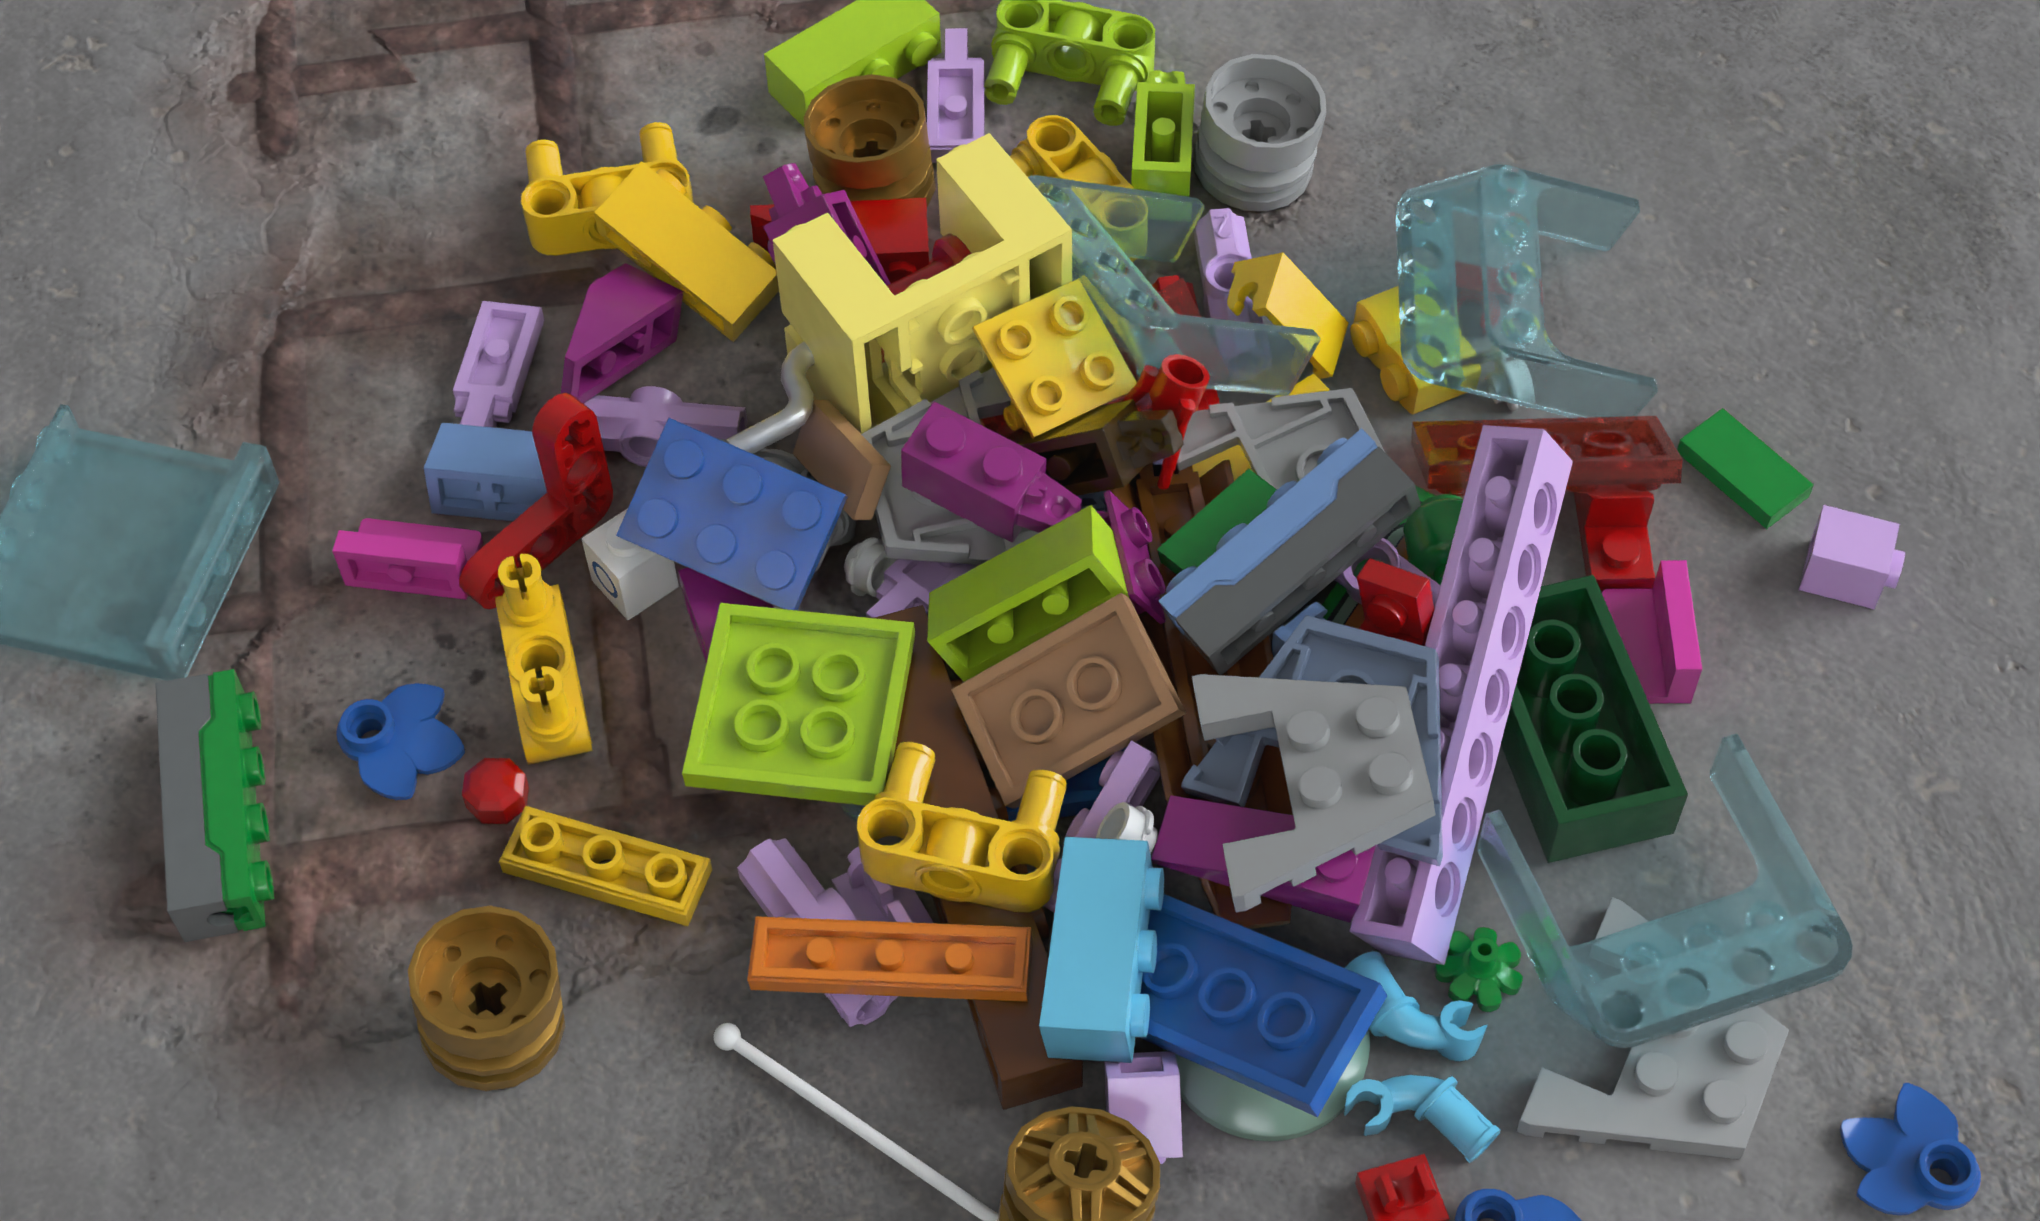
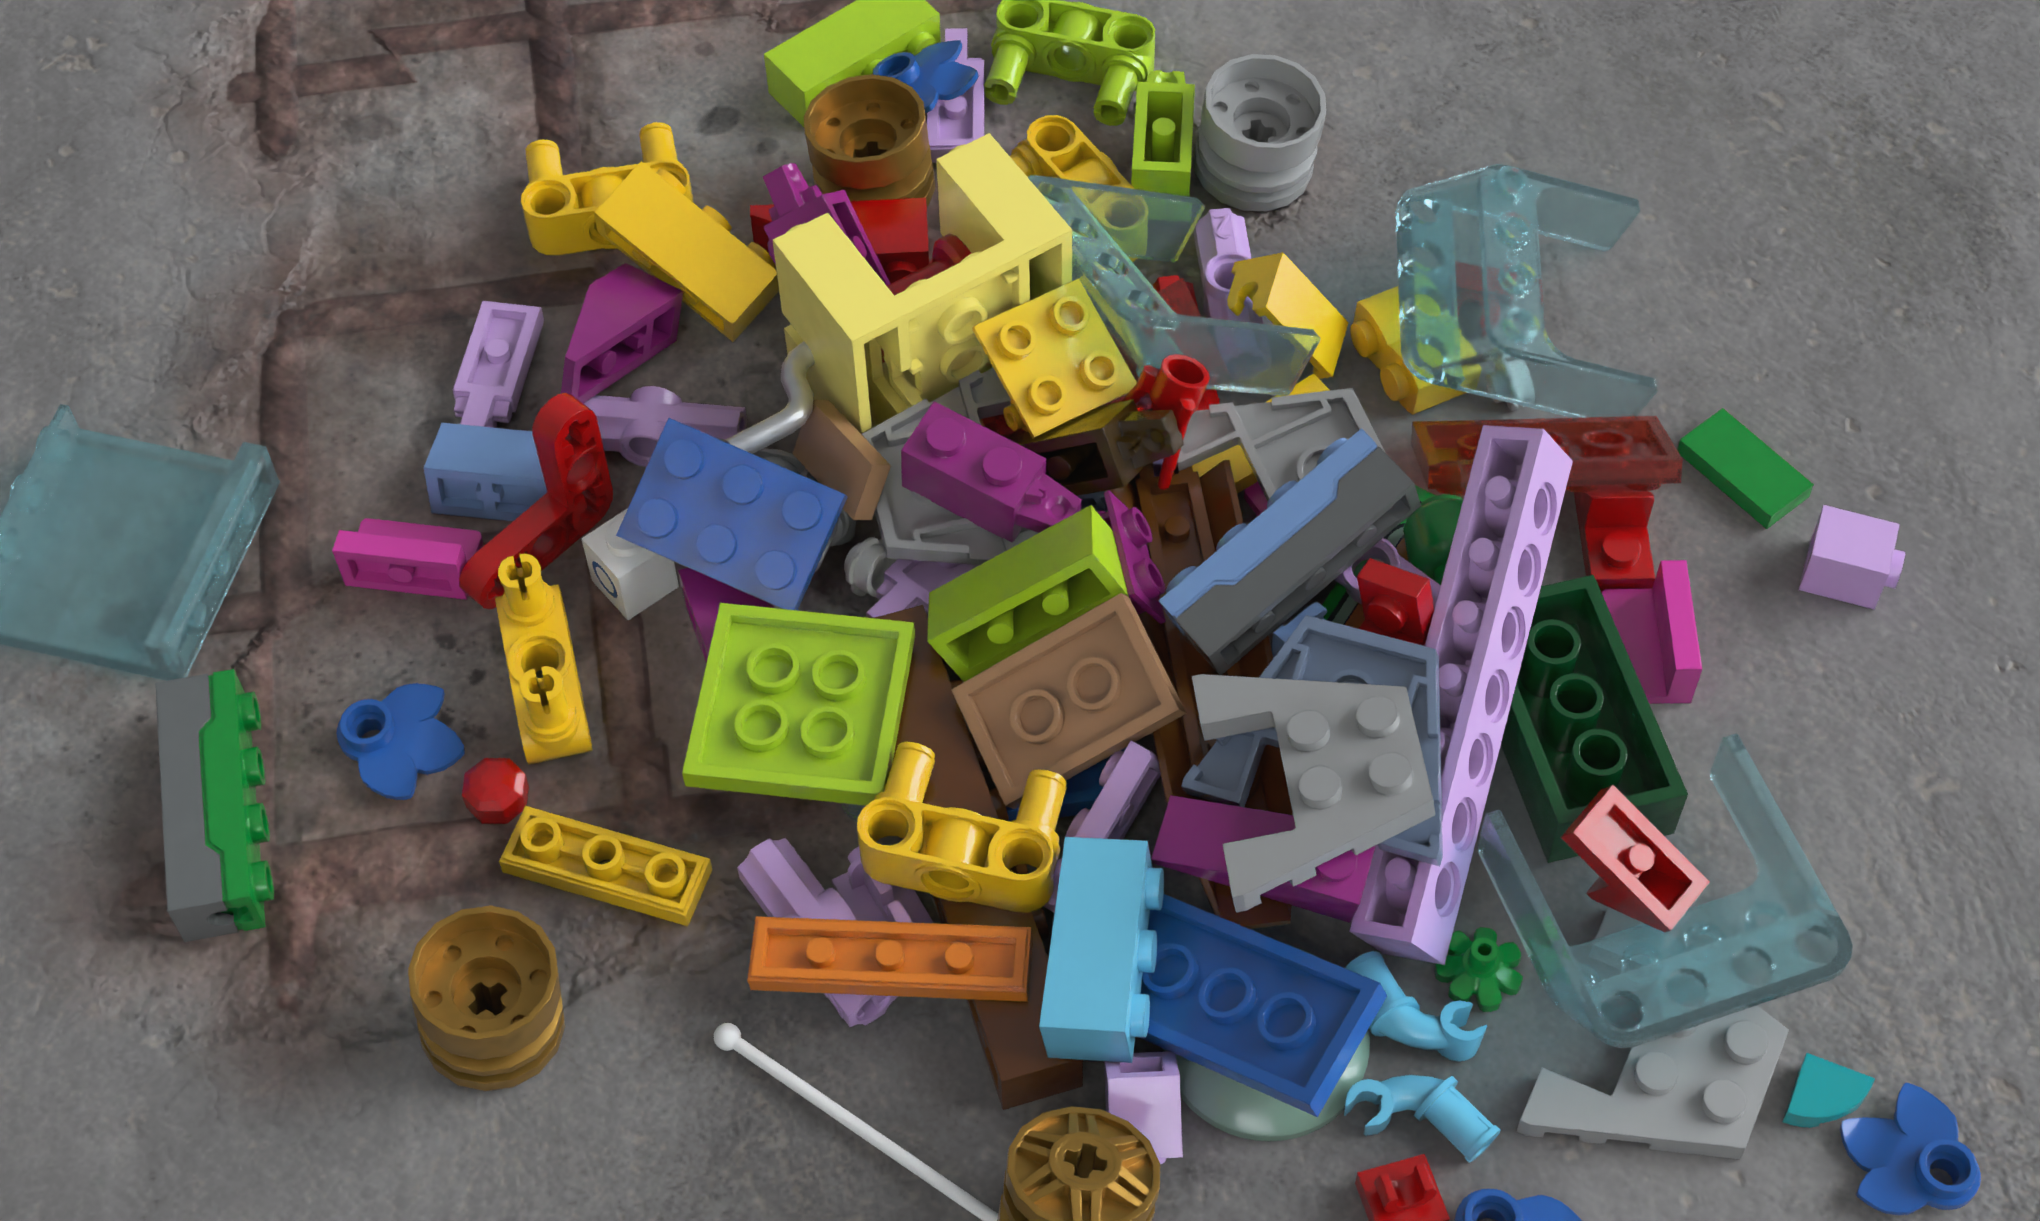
(931, 72): none -> blue plate
(1129, 823): white plate -> none
(1199, 536): green tile -> none
(1634, 862): none -> slope
(1825, 1092): none -> teal tile

